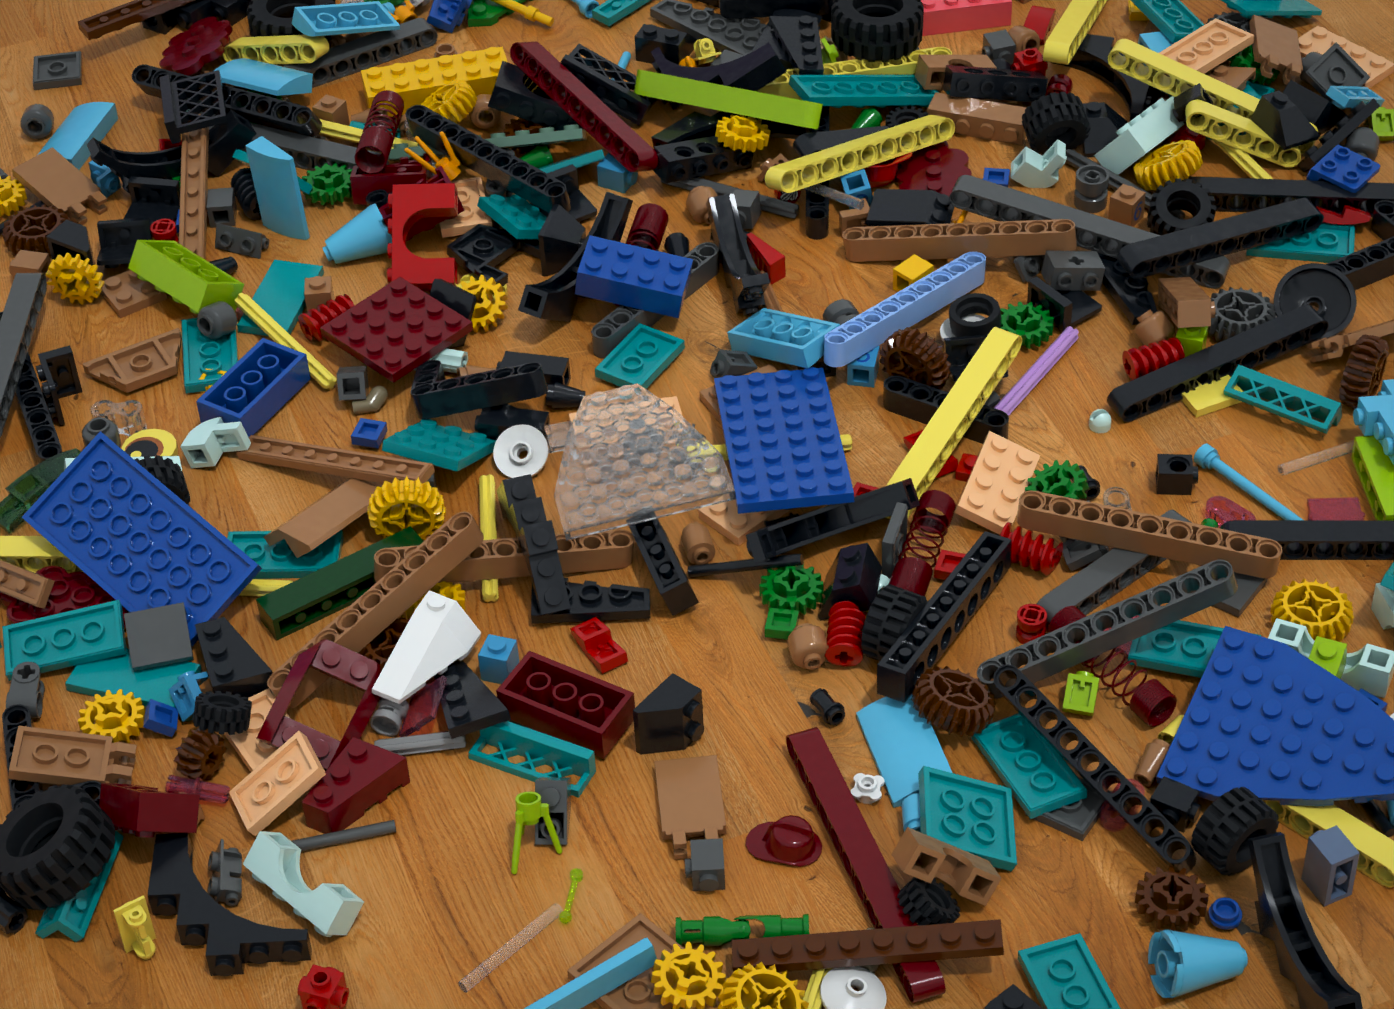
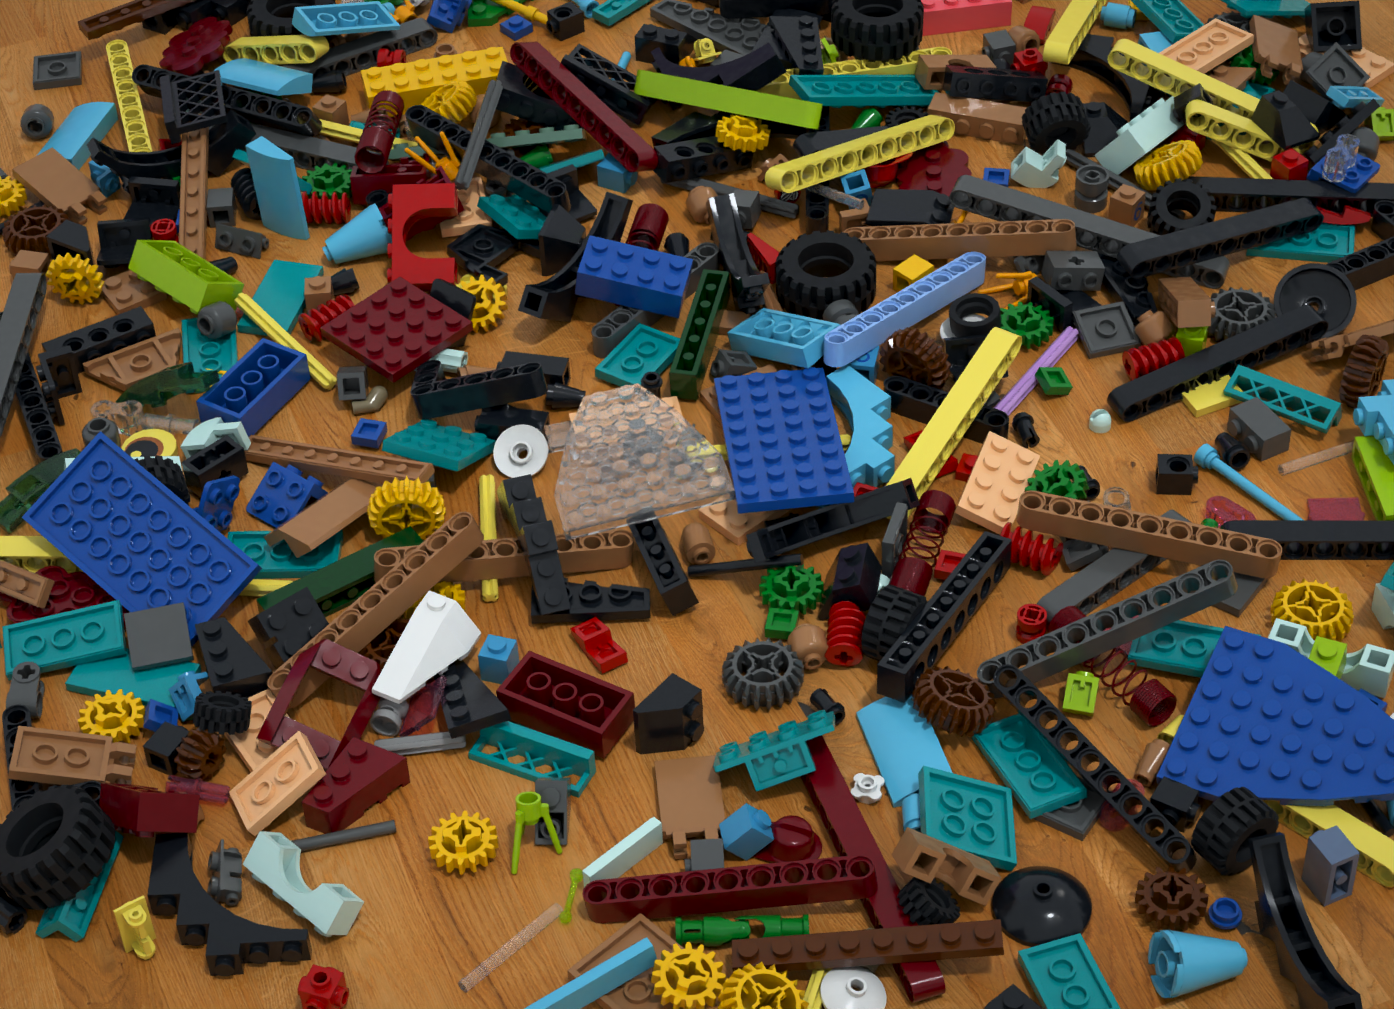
(105, 336): none -> black brick
(128, 97): none -> light yellow beam
(161, 748): none -> black brick
(169, 383): none -> clear green slope
(169, 423): none -> clear pin
(214, 462): none -> black brick
(218, 501): none -> blue bracket
(283, 494): none -> blue bracket
(291, 623): none -> black piece
(326, 208): none -> red piece
(330, 82): none -> black cone
(344, 282): none -> black cone
(388, 58): none -> red wheel
(463, 842): none -> yellow gear
(478, 135): none -> dark grey axle
(516, 27): none -> blue plate
(565, 21): none -> black brick
(626, 853): none -> light aqua tile
(652, 382): none -> black pin
(699, 334): none -> dark green brick
(730, 320): none -> medium nougat tile
(731, 889): none -> dark red beam
(746, 831): none -> dark azure brick
(762, 683): none -> dark grey gear
(779, 754): none -> teal bracket
(824, 270): none -> black tyre
(866, 411): none -> medium azure arch
(1020, 285): none -> light orange plant
(1024, 426): none -> black pin
(1041, 905): none -> black dish
(1053, 381): none -> green plate
(1105, 329): none -> dark grey tile
(1118, 15): none -> medium azure brick
(1232, 451): none -> black cone
(1259, 429): none -> dark grey brick
(1289, 166): none -> red brick
(1333, 23): none -> black slope
(1340, 158): none -> clear axle

